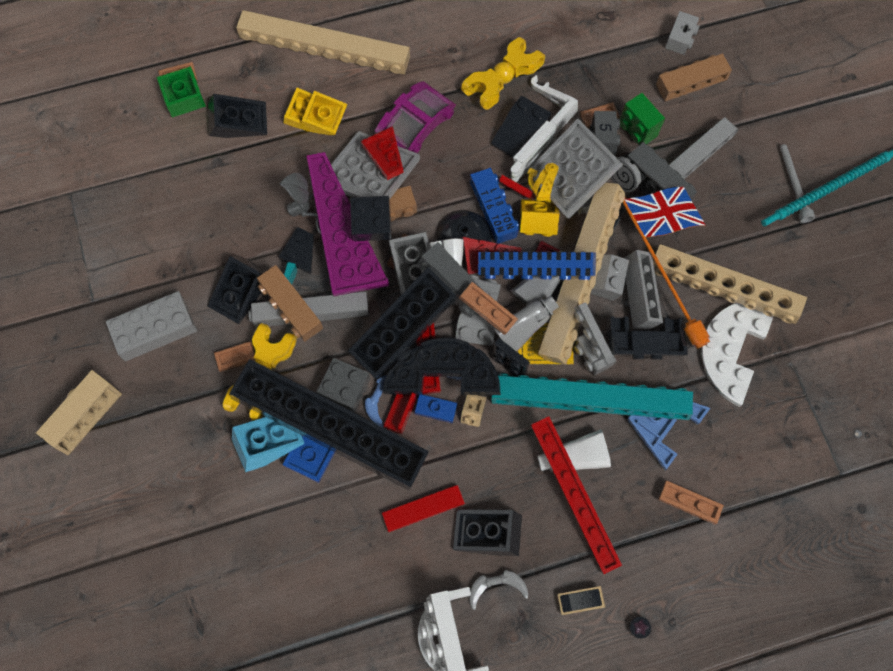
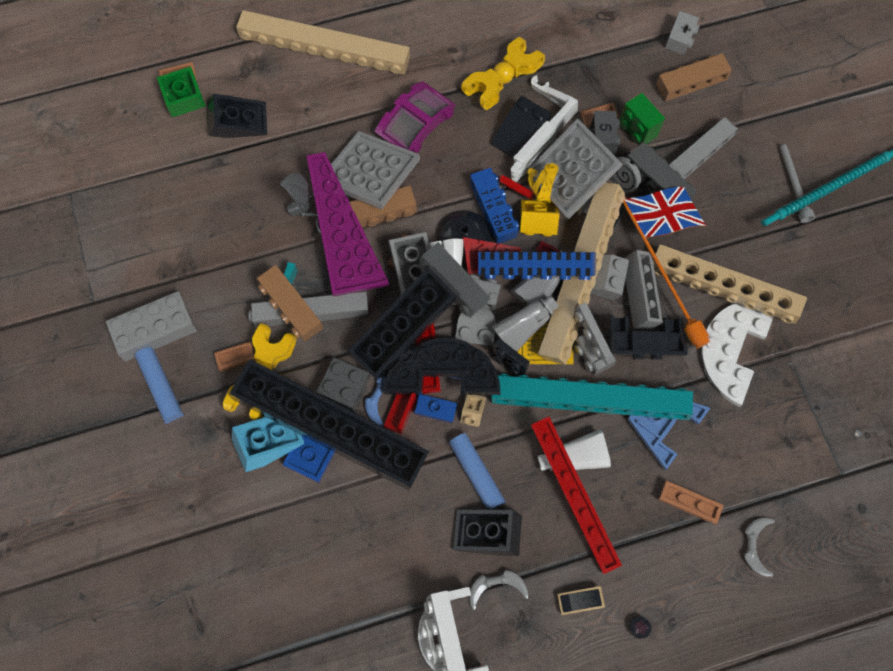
(79, 413): tan brick -> none
(158, 384): none -> medium blue brick
(236, 289): black slope -> none
(299, 250): black wing -> none
(314, 112): yellow slope -> none
(371, 218): black brick -> none
(384, 152): red wing -> none
(423, 508): red tile -> none
(477, 472): none -> medium blue brick
(488, 308): nougat plate -> none
(751, 556): none -> light grey piece

